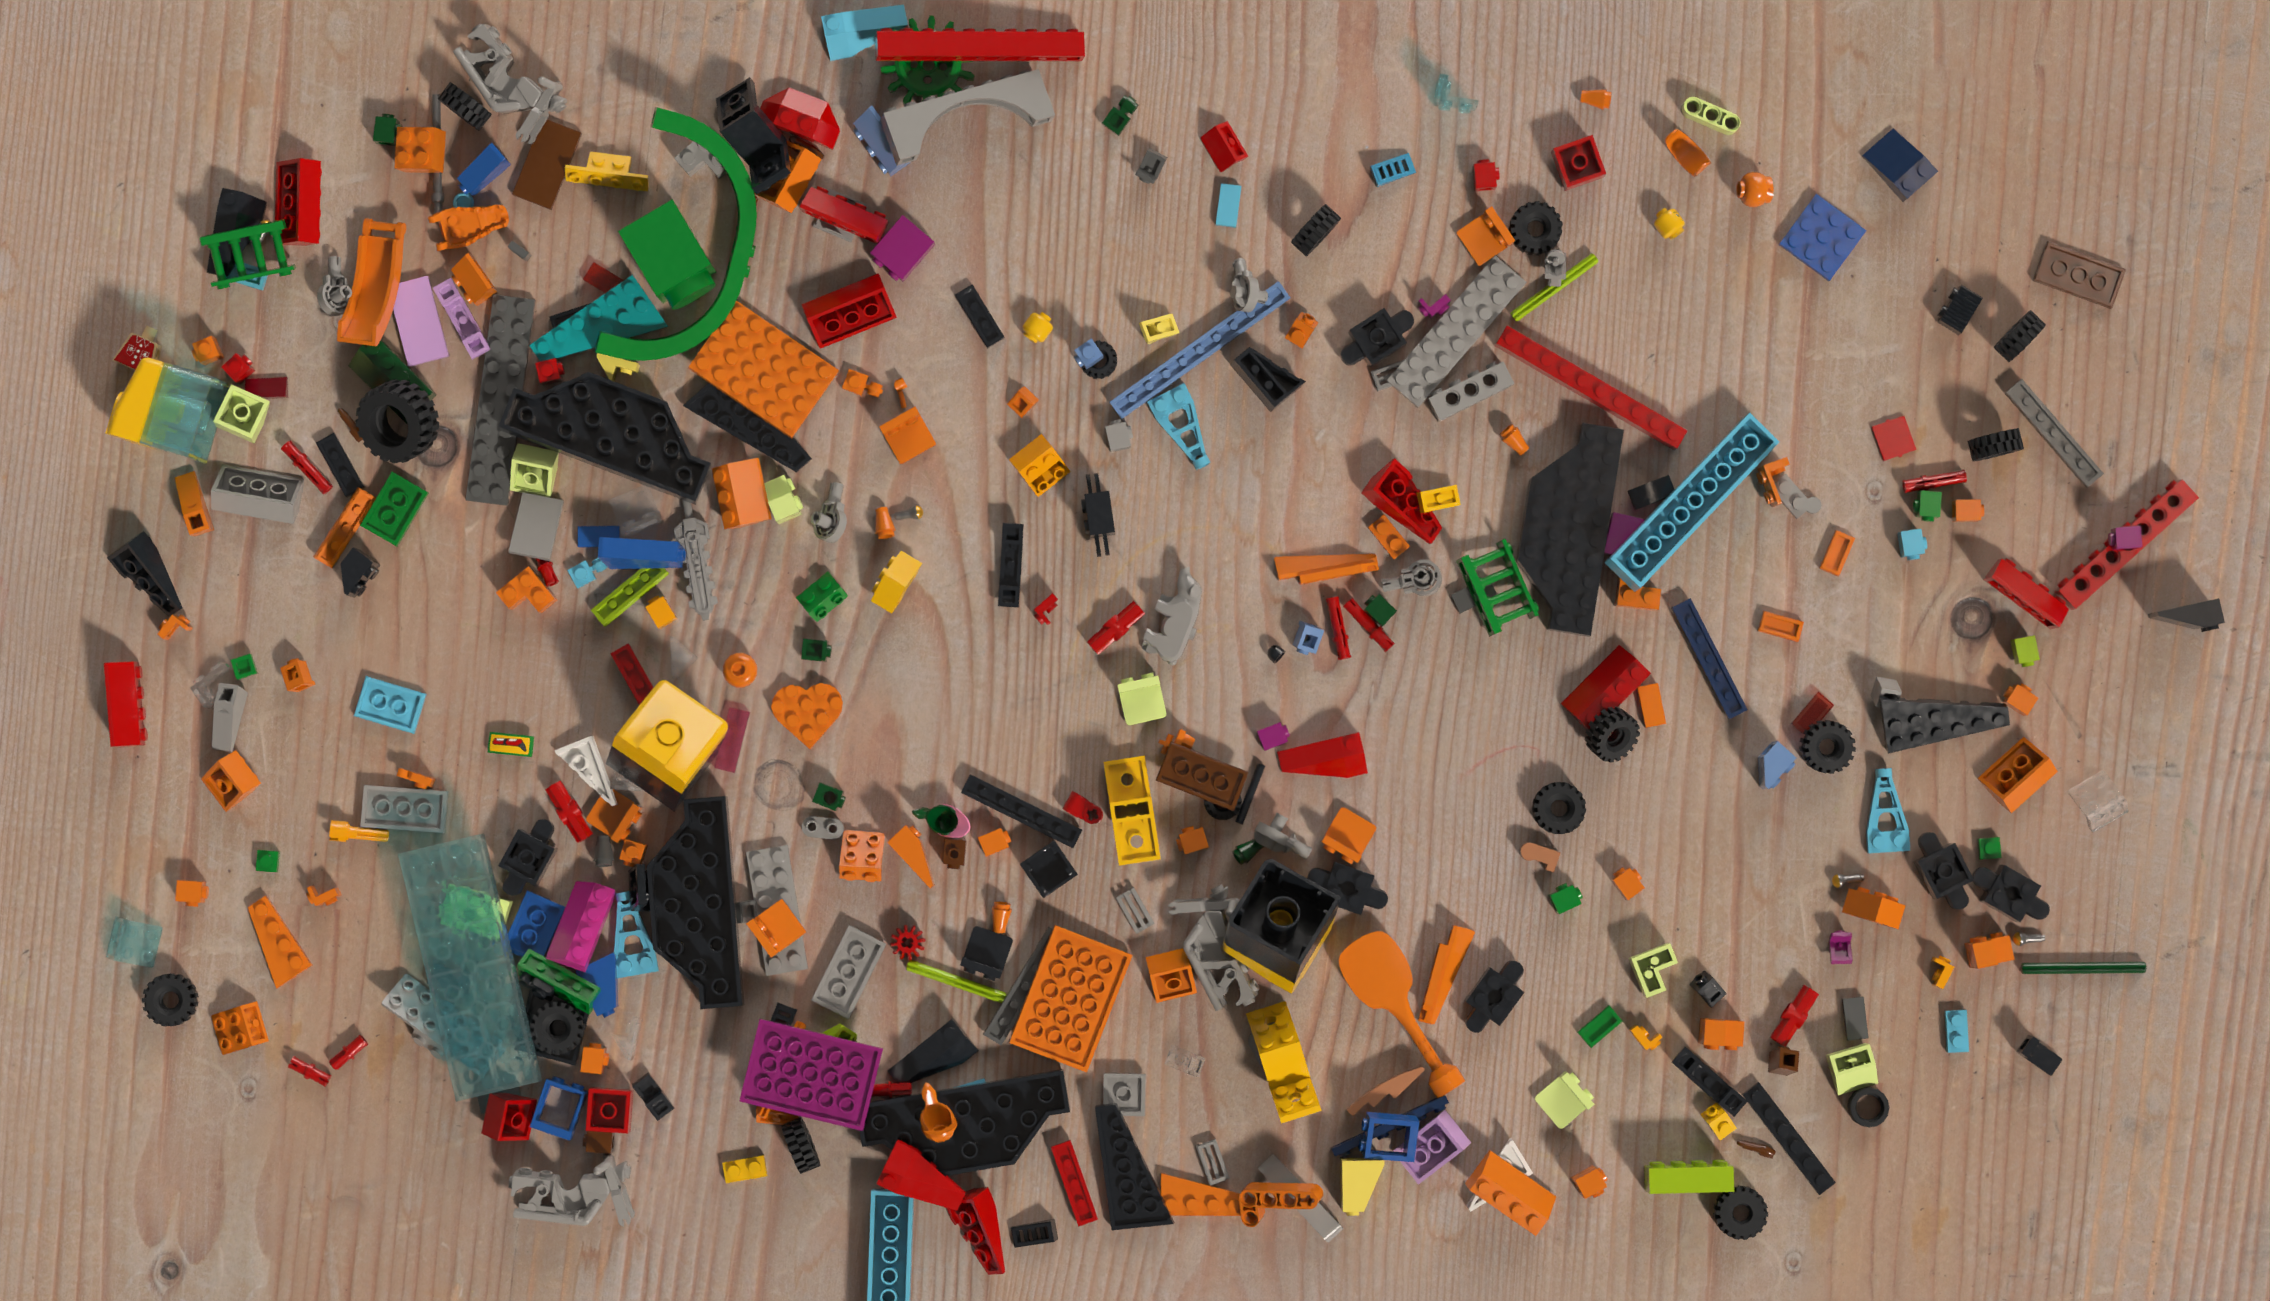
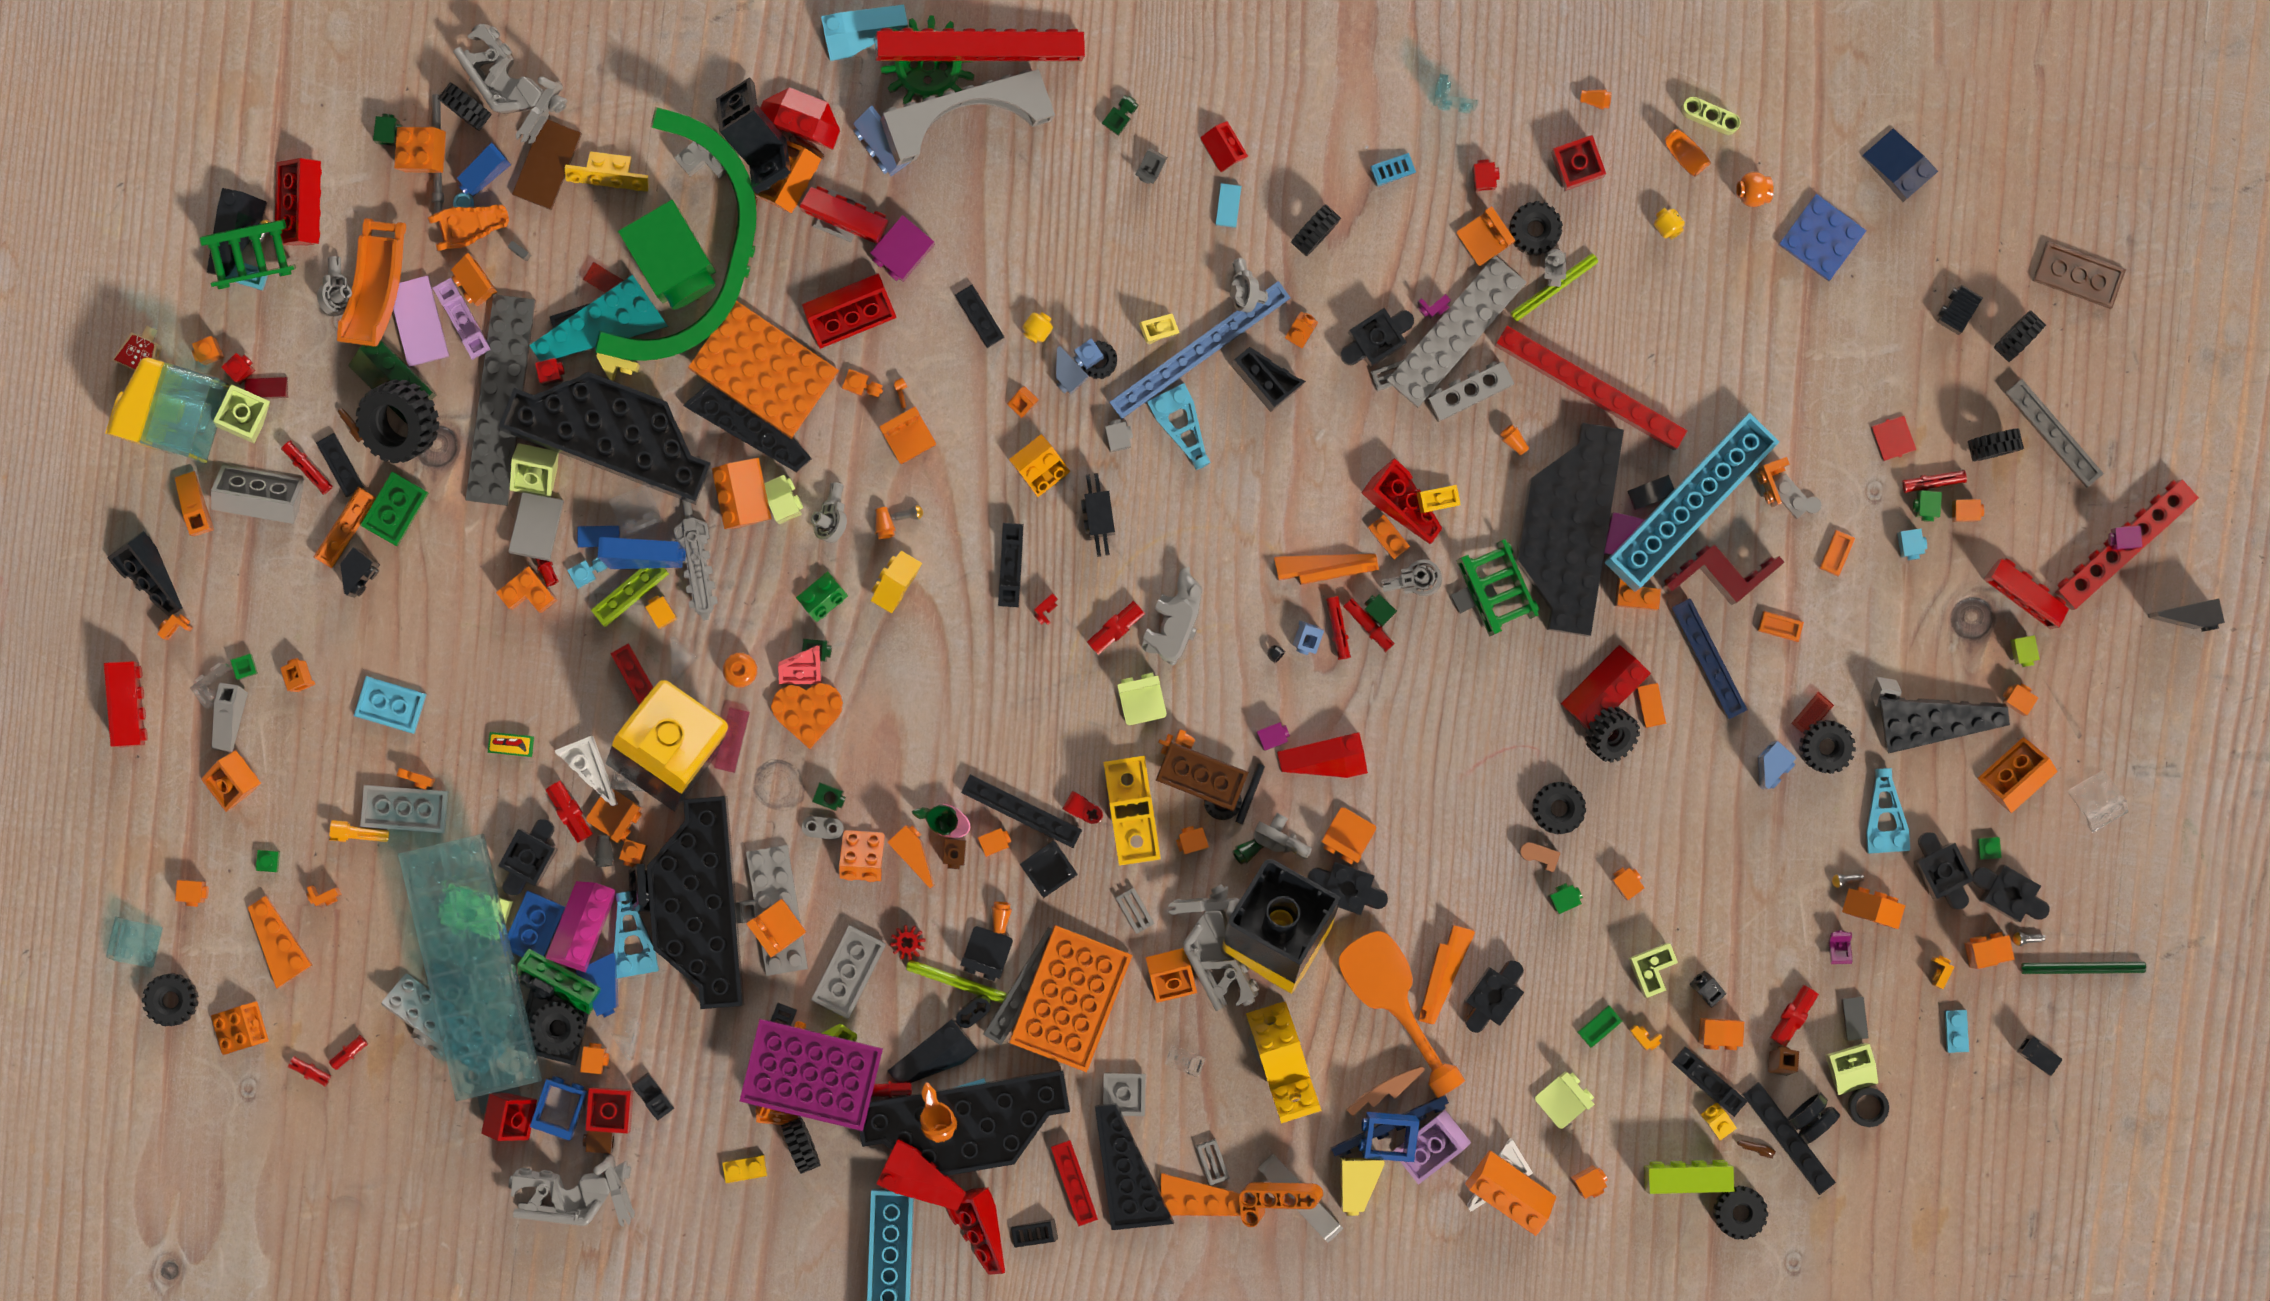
(801, 668): none -> coral wing
(970, 1008): none -> black beam
(1068, 372): none -> sand blue slope
(1722, 573): none -> dark red bracket
(1813, 1118): none -> black wheel

